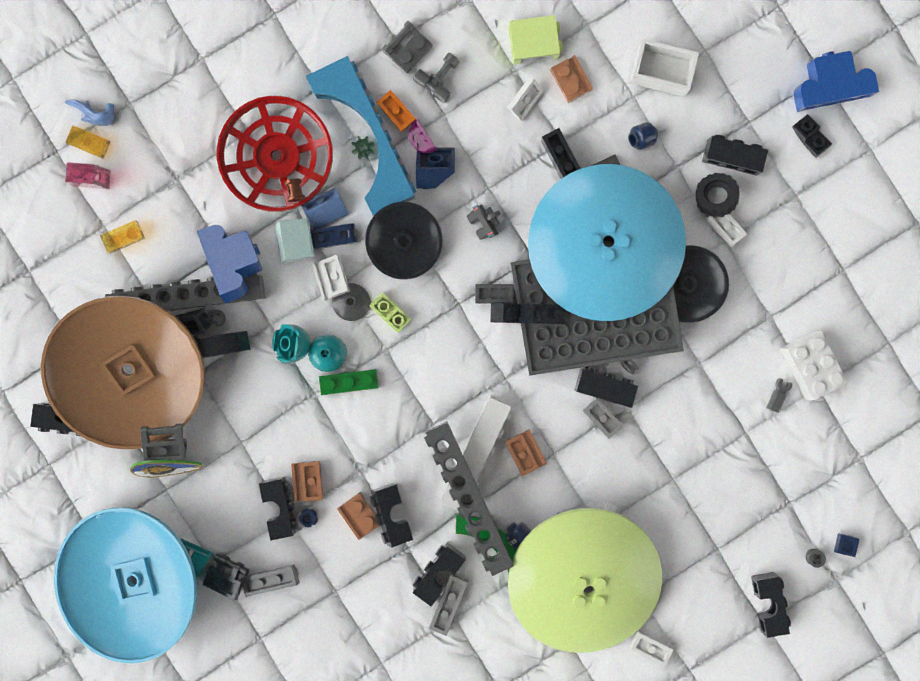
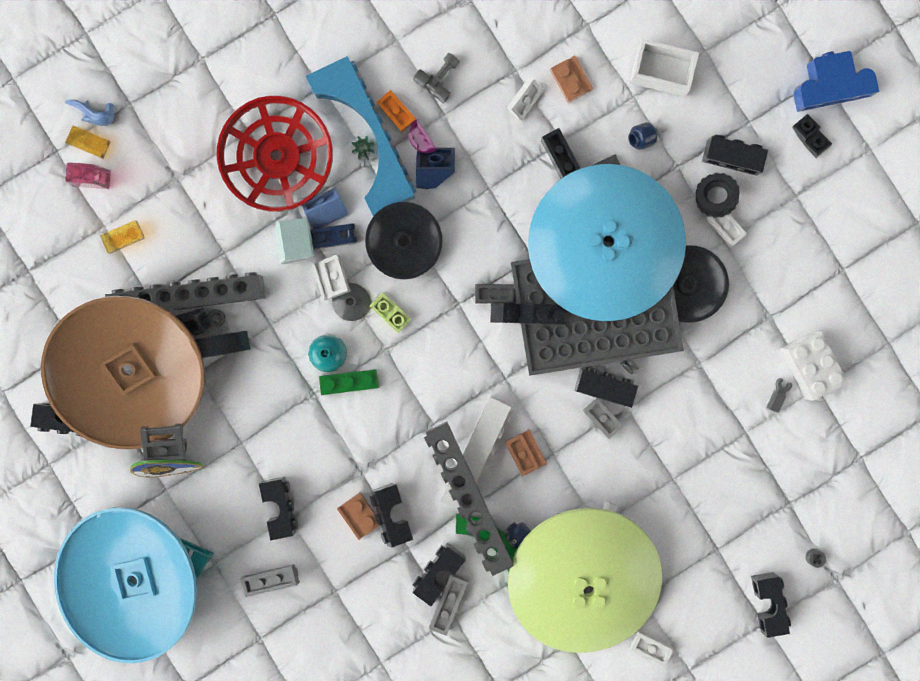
(223, 582): black plate -> none
(230, 260): brick -> none
(290, 343): teal cylinder -> none
(294, 190): copper bush -> none
(307, 481): nougat plate -> none
(308, 522): dark blue plate -> none
(412, 51): dark grey plate -> none
(481, 215): dark grey hips -> none
(534, 38): yellowish green panel -> none
(846, 545): dark blue plate -> none

